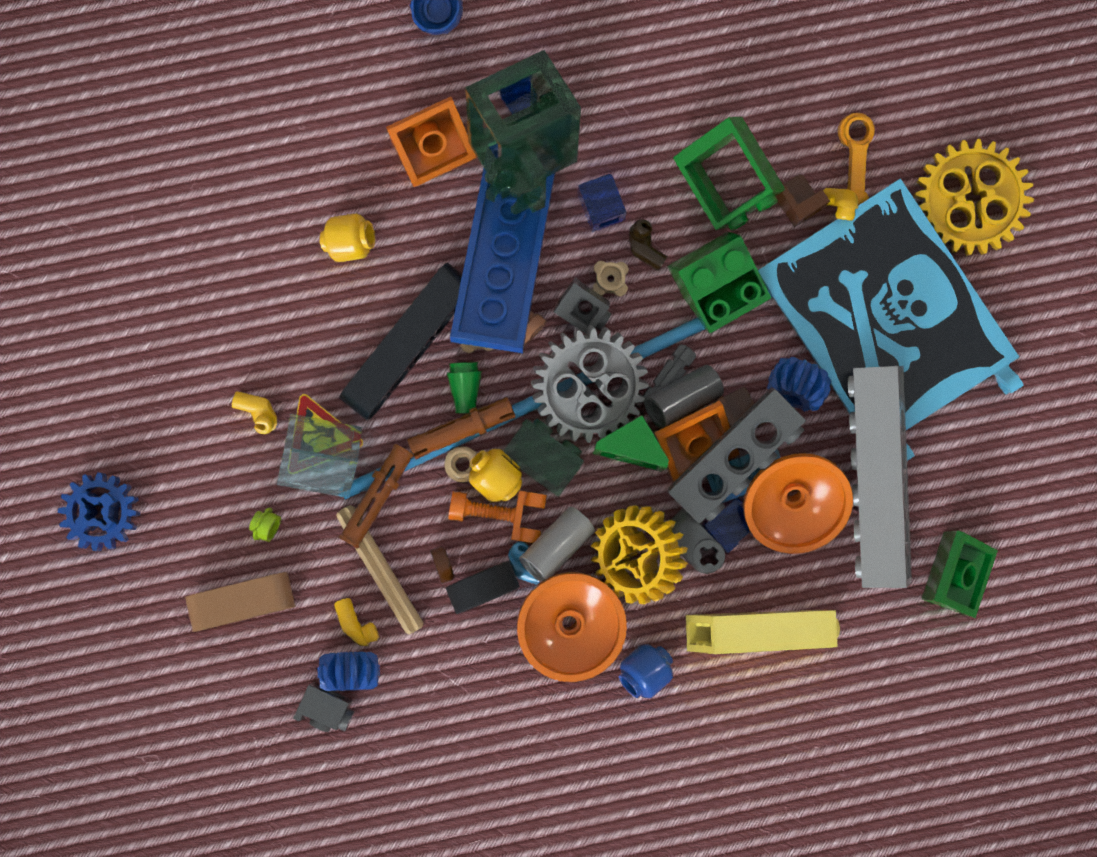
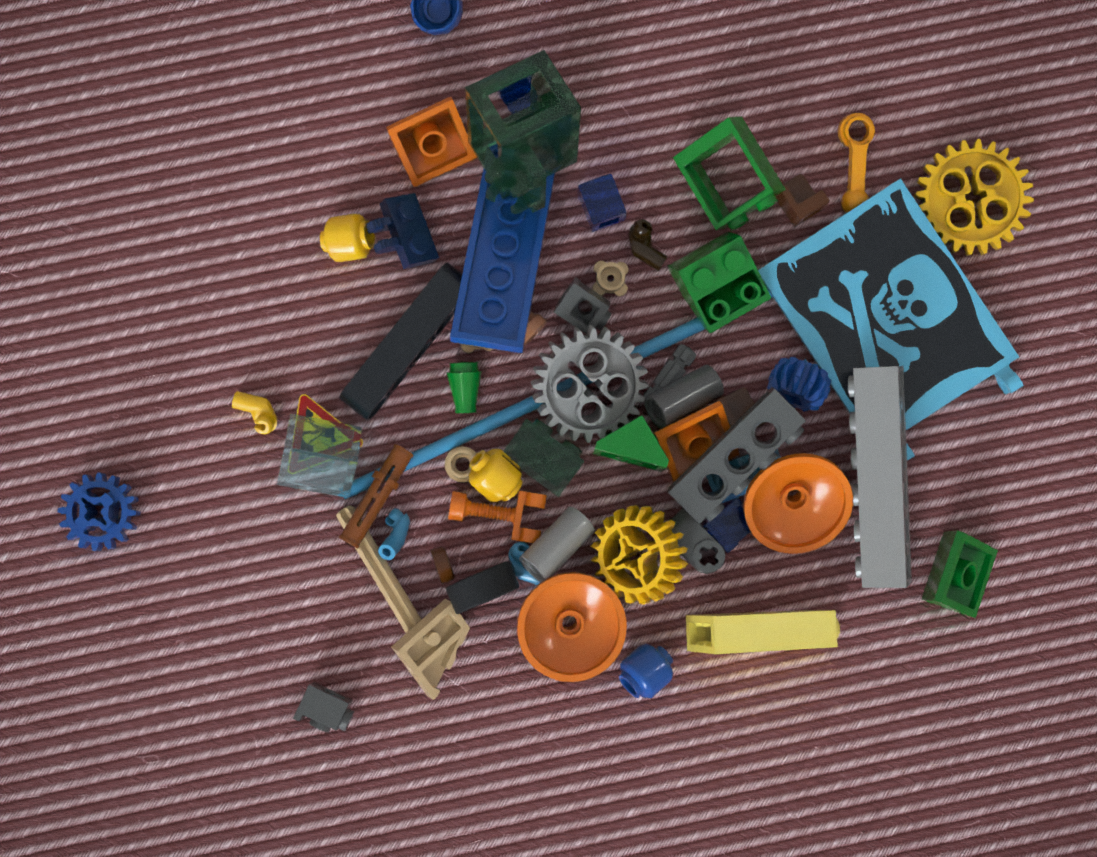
(240, 601): medium nougat beam -> none
(265, 525): lime plate -> none
(348, 671): blue gear -> none
(351, 626): yellow arm -> none
(397, 537): none -> dark azure arm
(408, 231): none -> dark blue hinge
(432, 646): none -> tan wing
(467, 425): dark orange pin -> none
(844, 200): yellow arm -> none

